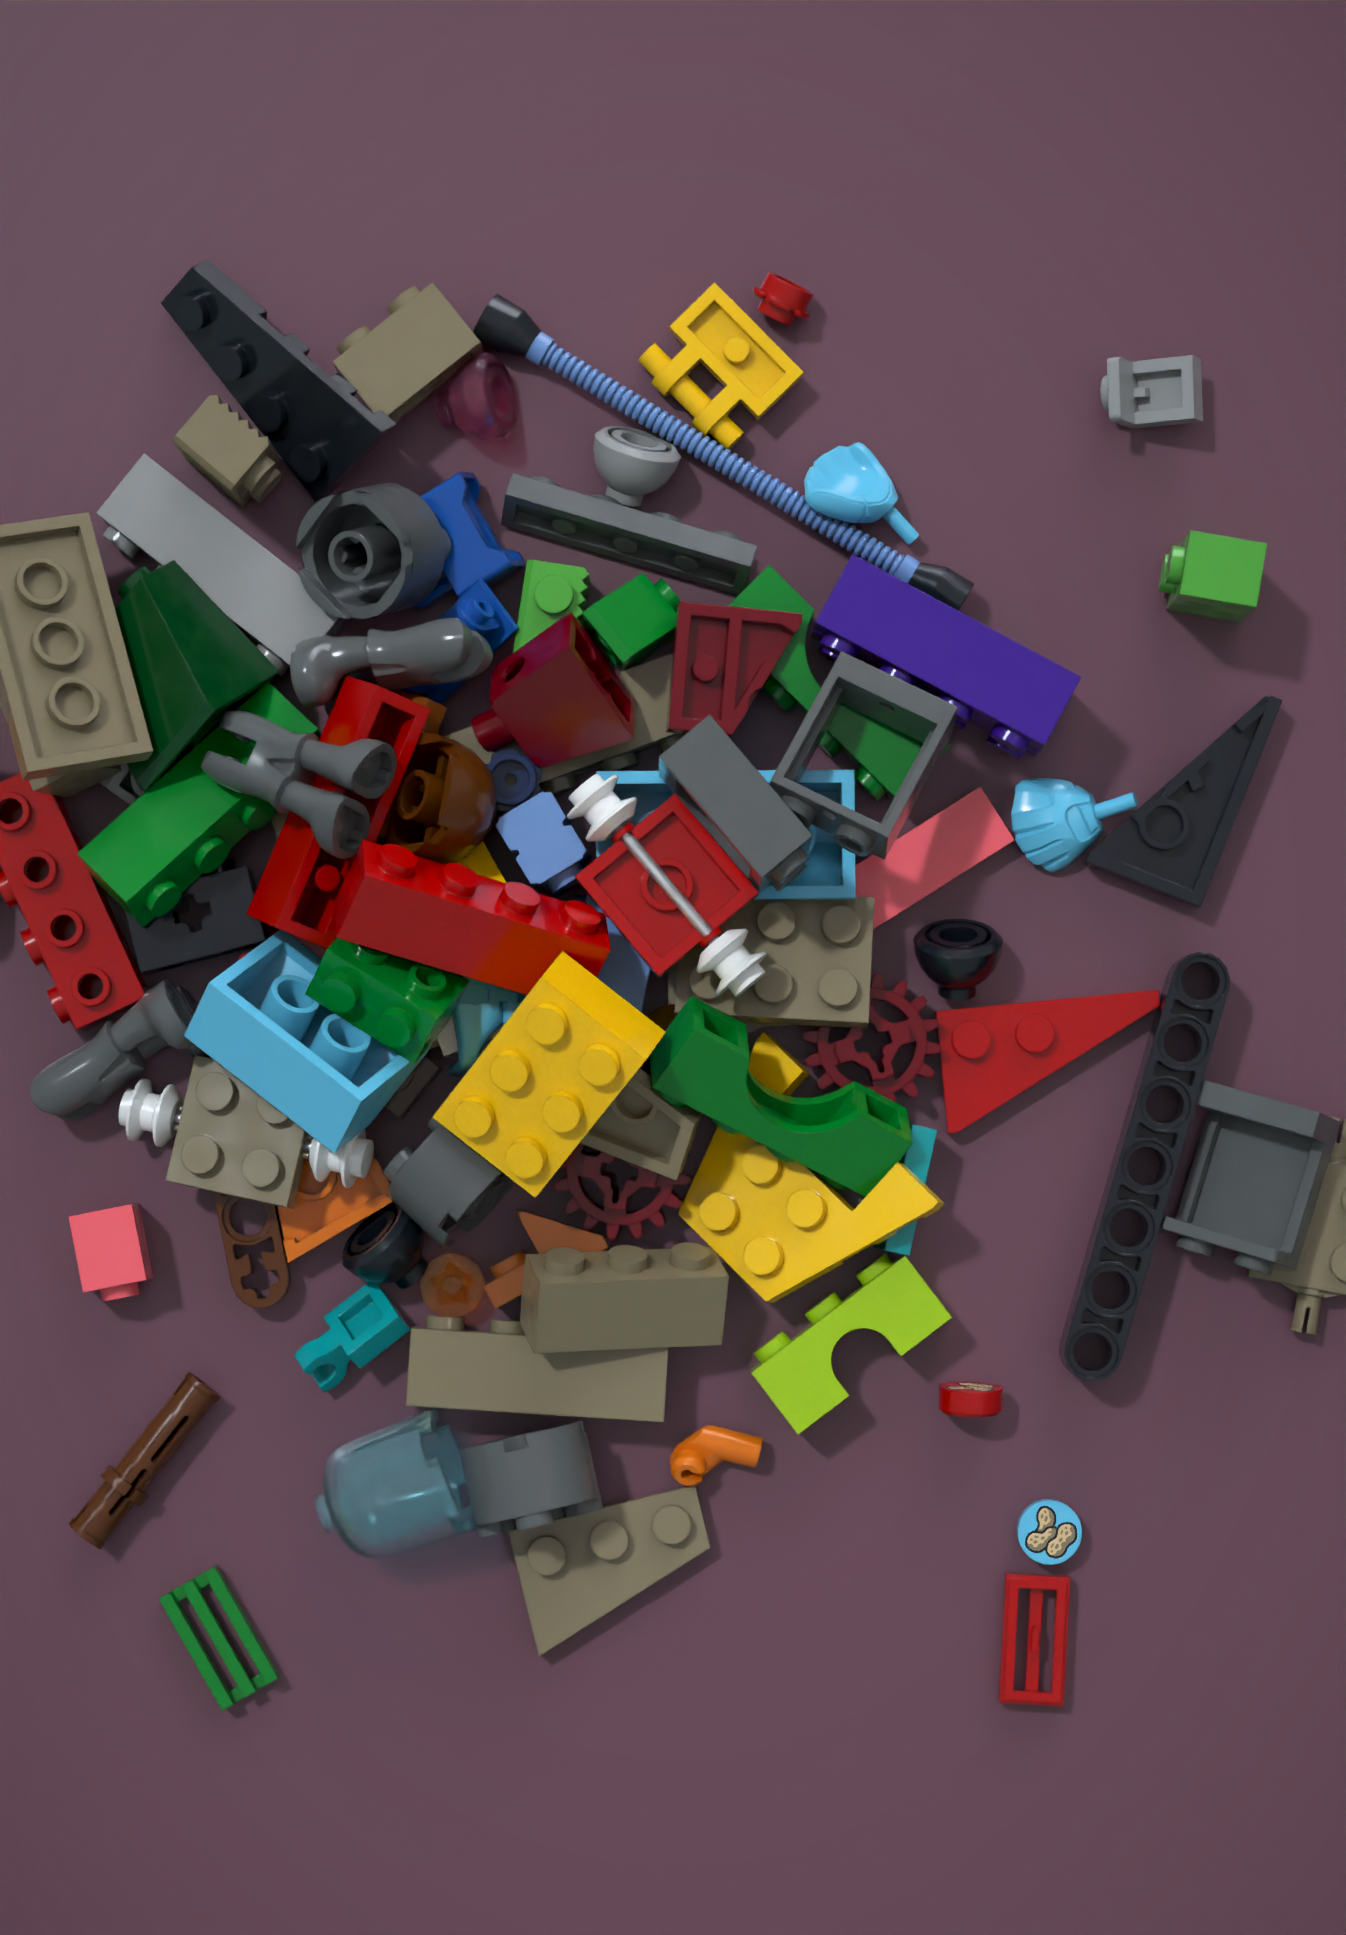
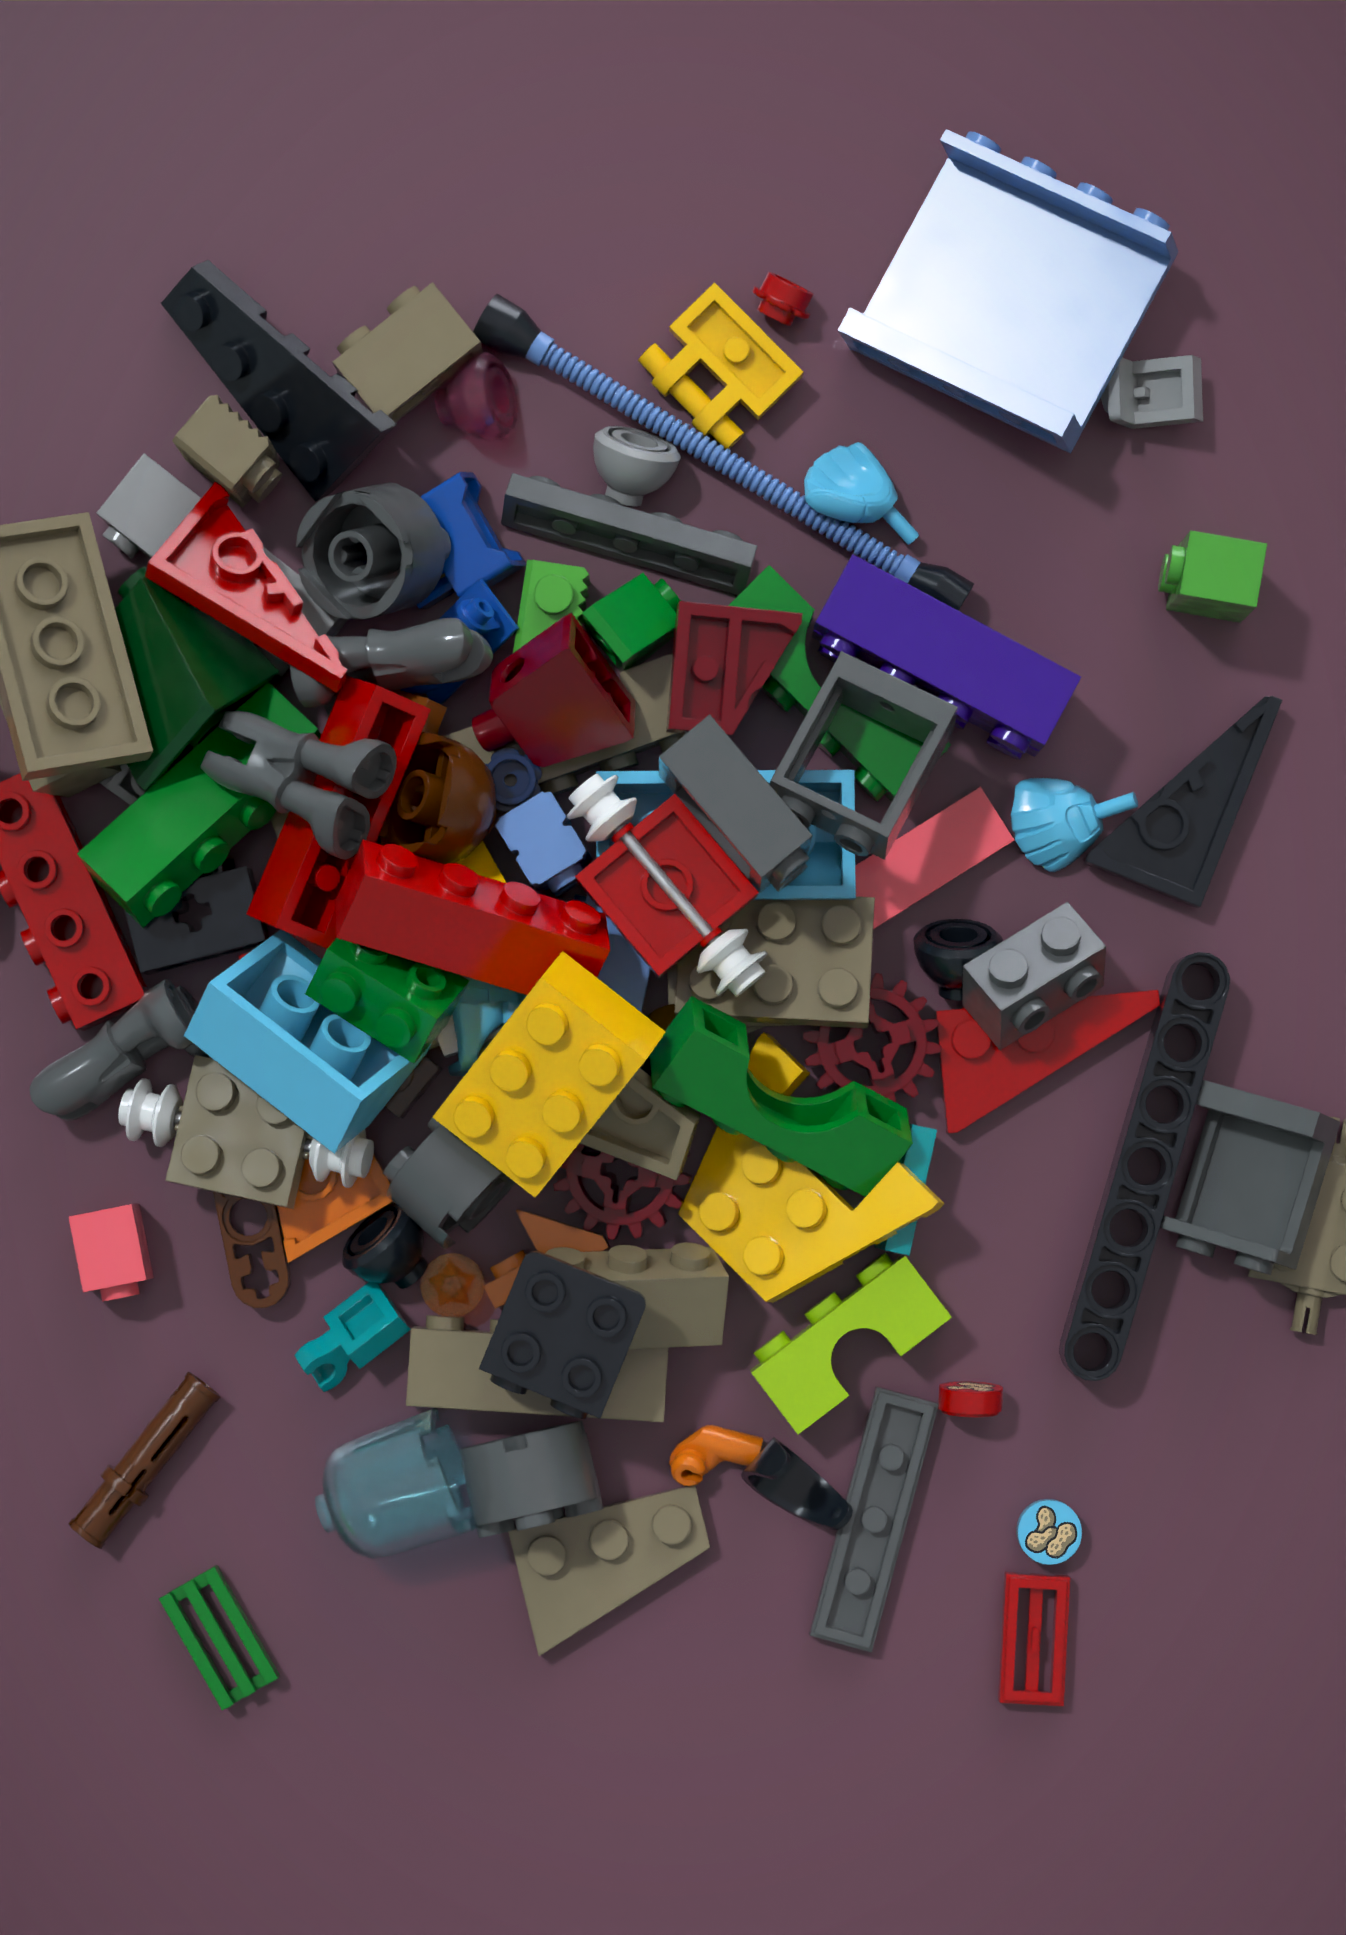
(231, 579): none -> red wing
(563, 1335): none -> black bracket
(796, 1487): none -> black helmet
(881, 1502): none -> dark grey tile
(1015, 291): none -> panel
(1033, 975): none -> dark grey brick

